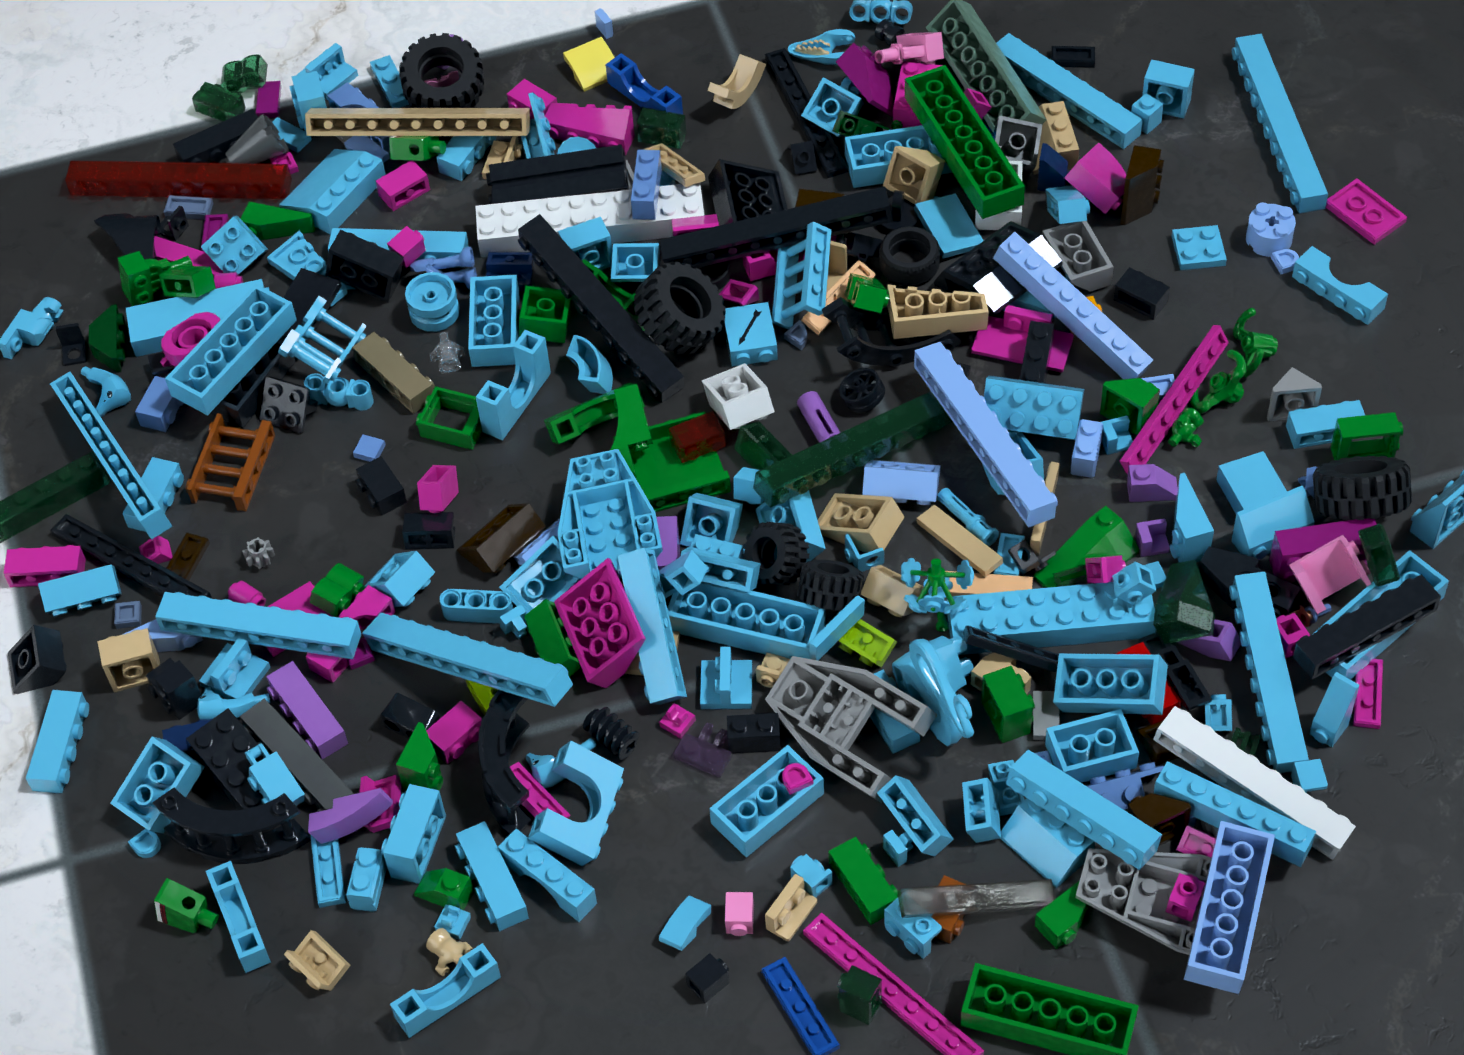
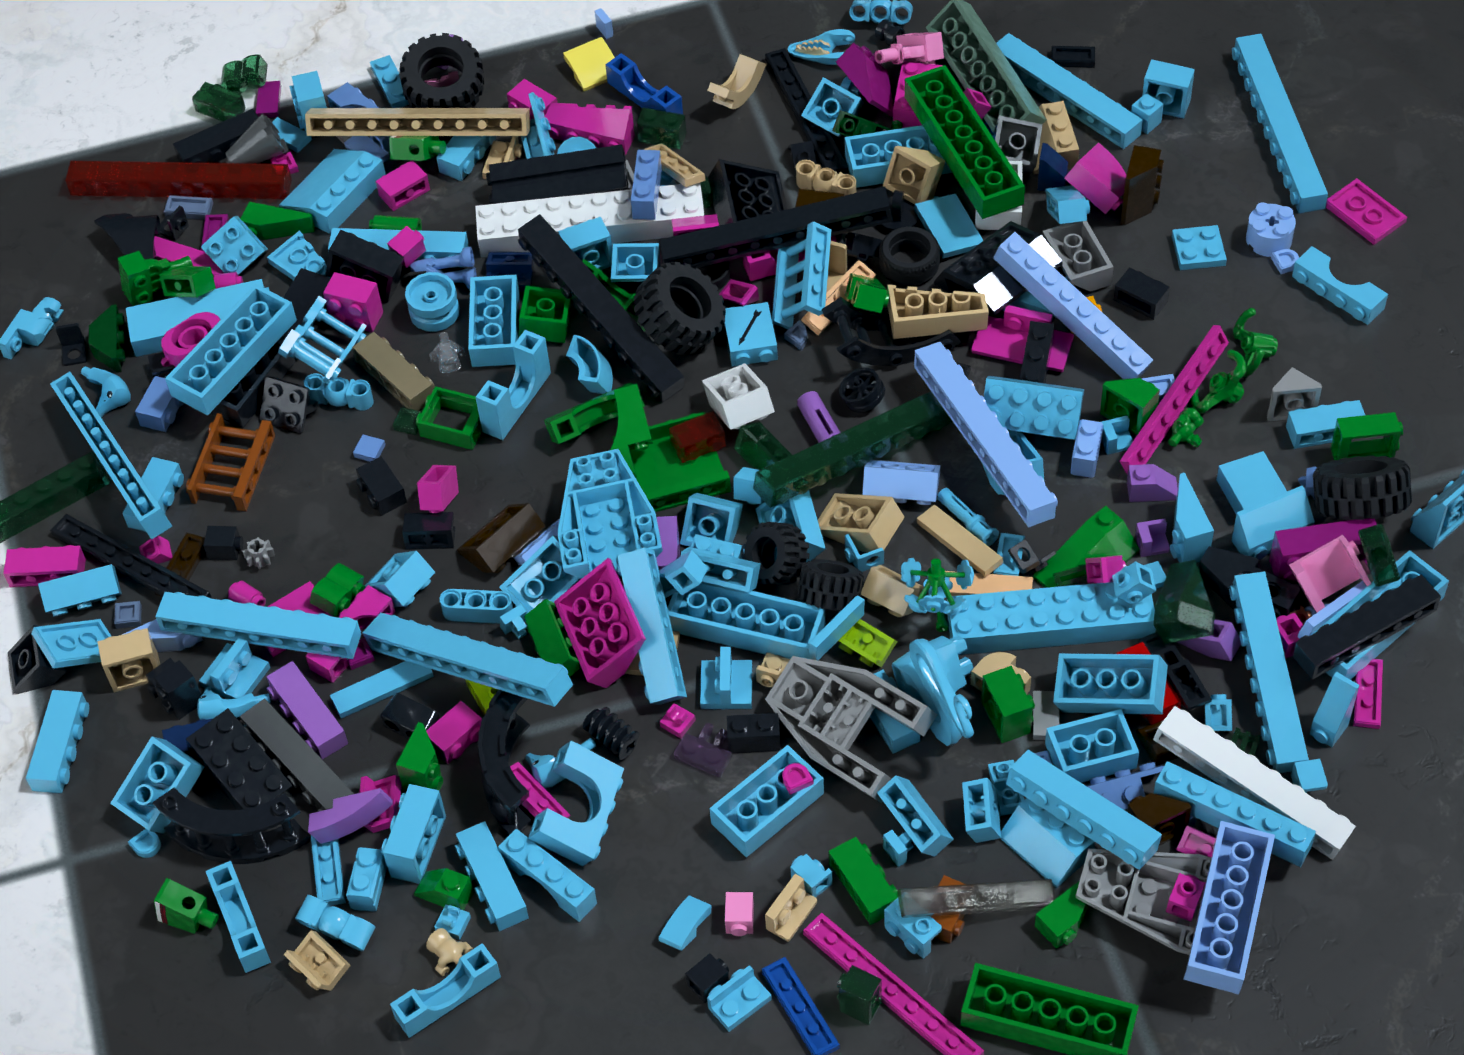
(71, 642): none -> medium azure tile
(223, 543): none -> black brick
(272, 776): medium azure brick -> none
(331, 69): medium azure bracket -> none
(335, 923): none -> medium azure piece
(353, 301): none -> dark pink brick
(379, 687): none -> medium azure tile
(395, 223): none -> green brick
(406, 421): none -> clear green tile
(706, 193): none -> clear green tile
(738, 998): none -> medium azure bracket
(812, 177): none -> tan piece
(1011, 648): black tile -> none
(1039, 529): tan tile -> none
(1321, 617): none -> light blue tile

